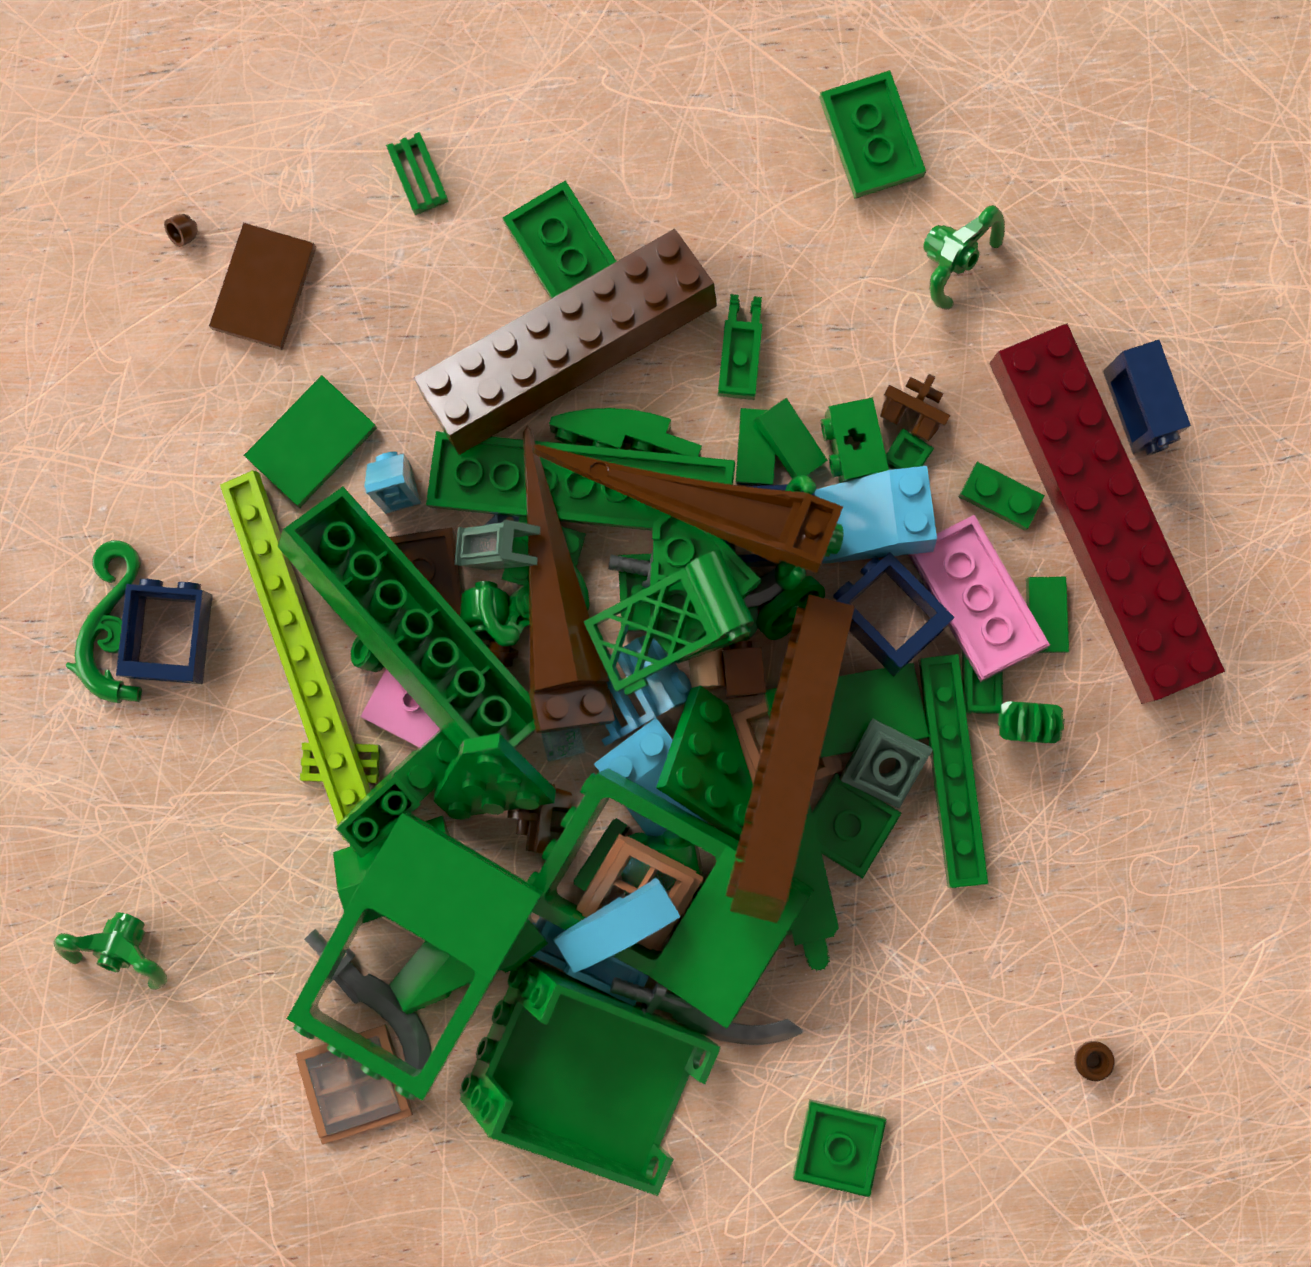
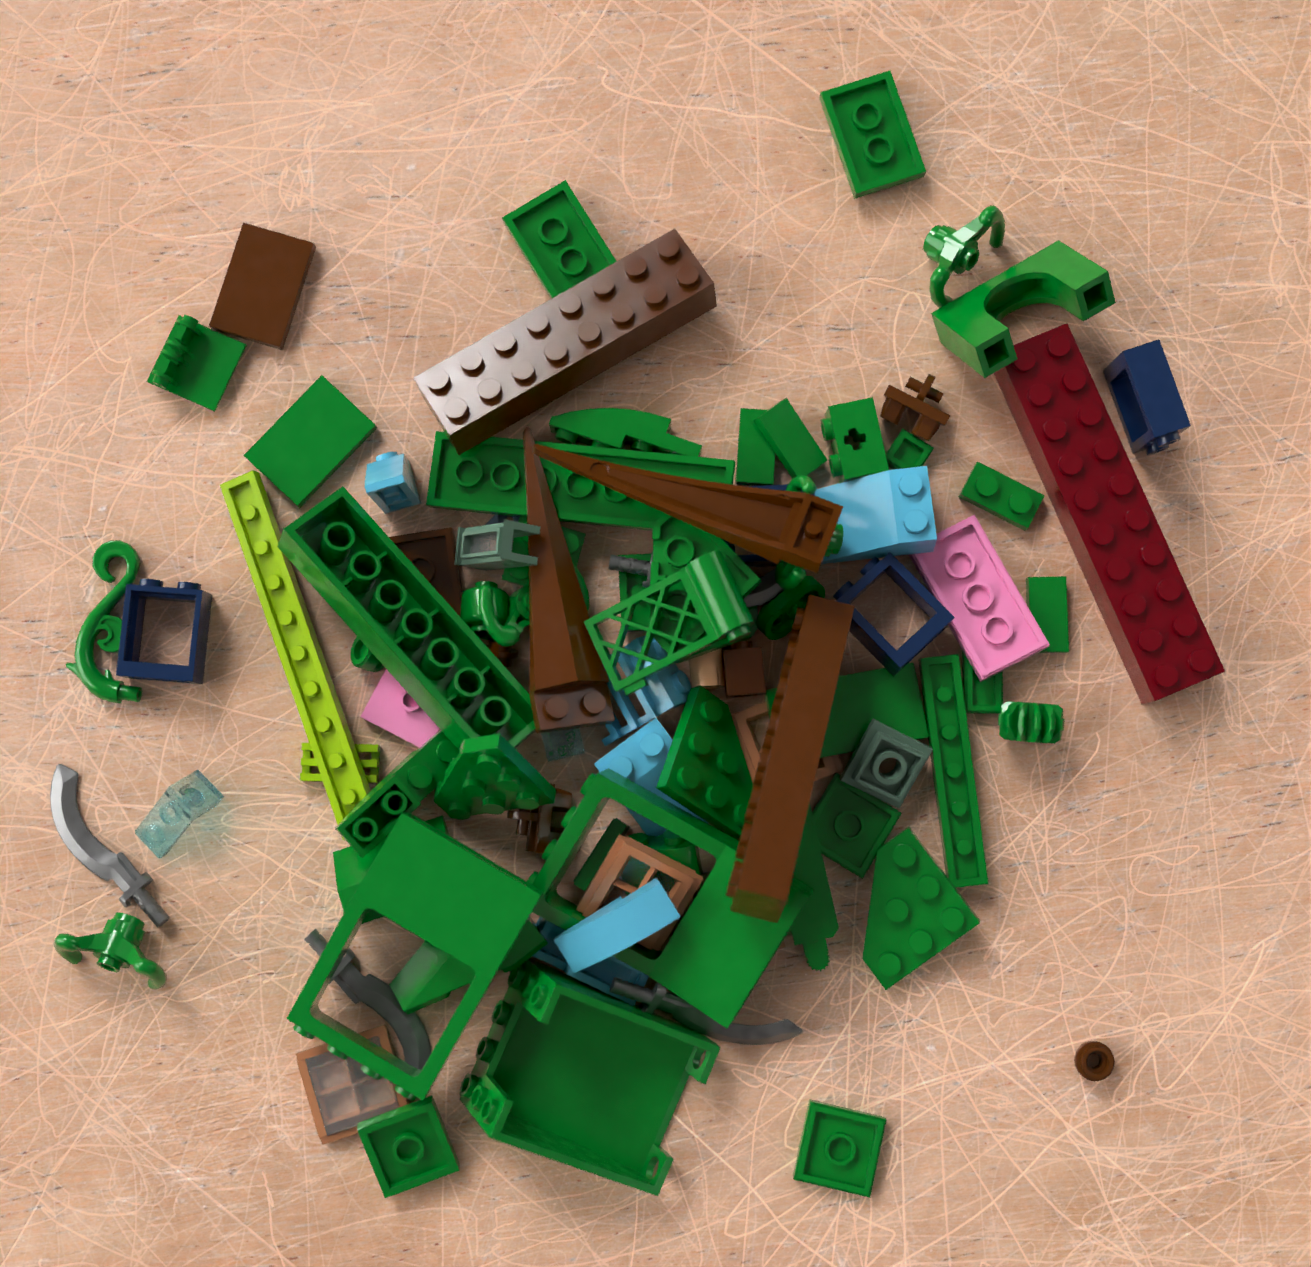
(92, 852): none -> flat silver sword
(176, 811): none -> clear light blue bracket
(180, 229): reddish brown hinge -> none
(196, 363): none -> green hinge
(406, 146): green tile -> none
(408, 1146): none -> green plate
(740, 352): green hinge -> none
(910, 910): none -> green plate
(1052, 276): none -> green arch

